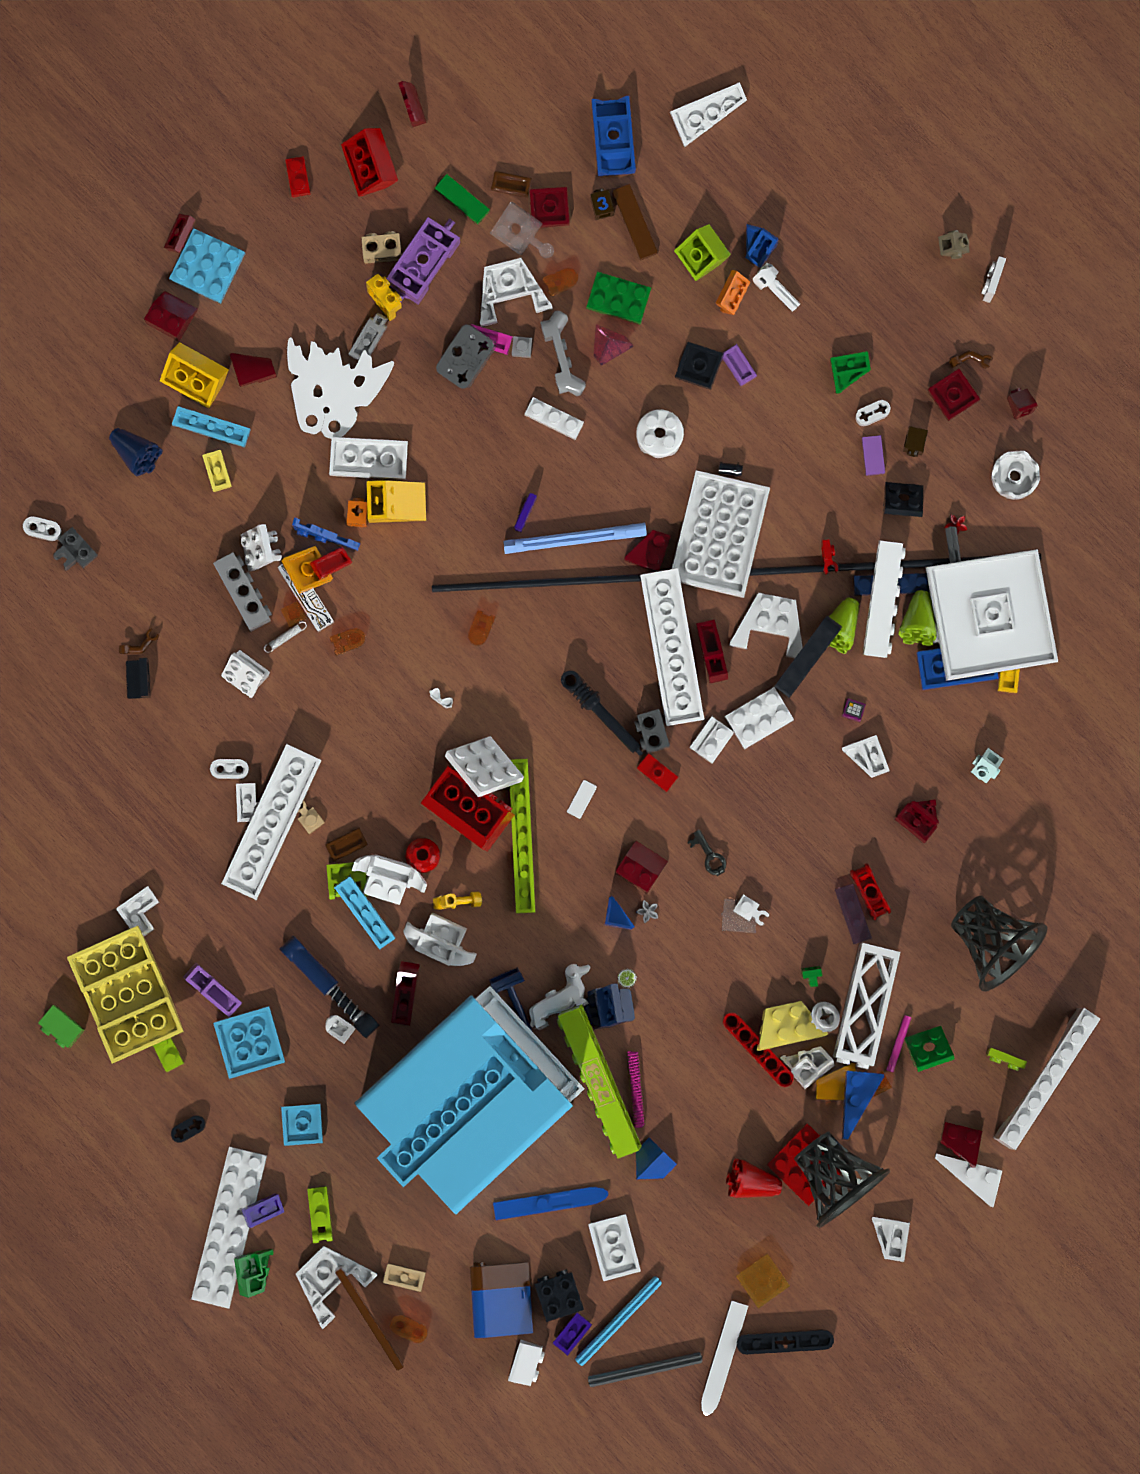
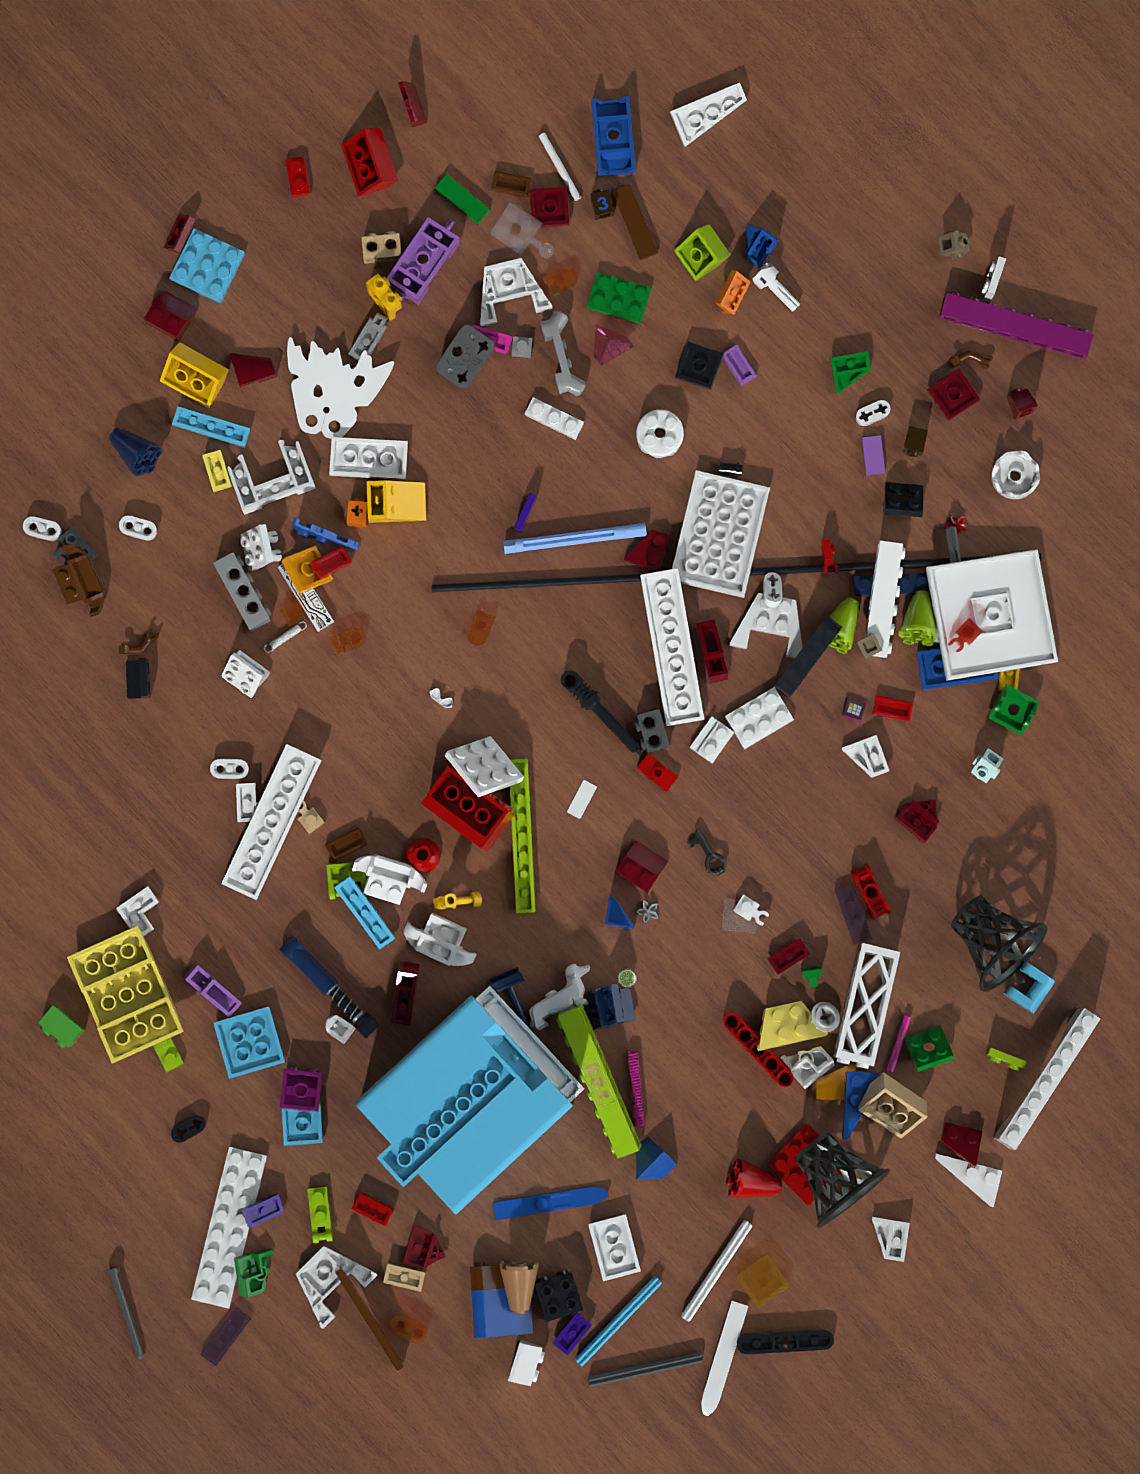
(80, 579): none -> reddish brown plate
(126, 1311): none -> dark grey bar
(138, 528): none -> white plate
(226, 1336): none -> clear purple tile
(253, 497): none -> white wedge
(301, 1089): none -> magenta plate
(372, 1209): none -> red plate
(422, 1248): none -> dark red slope
(519, 1283): none -> medium nougat cone
(560, 167): none -> white bar
(716, 1270): none -> white axle
(776, 589): none -> white beam
(788, 956): none -> dark red plate
(869, 645): none -> dark tan tile
(892, 708): none -> red tile
(893, 1106): none -> tan slope
(966, 634): none -> clear red plate
(1016, 326): none -> magenta brick
(1020, 721): none -> green piece
(1037, 991): none -> medium azure connector

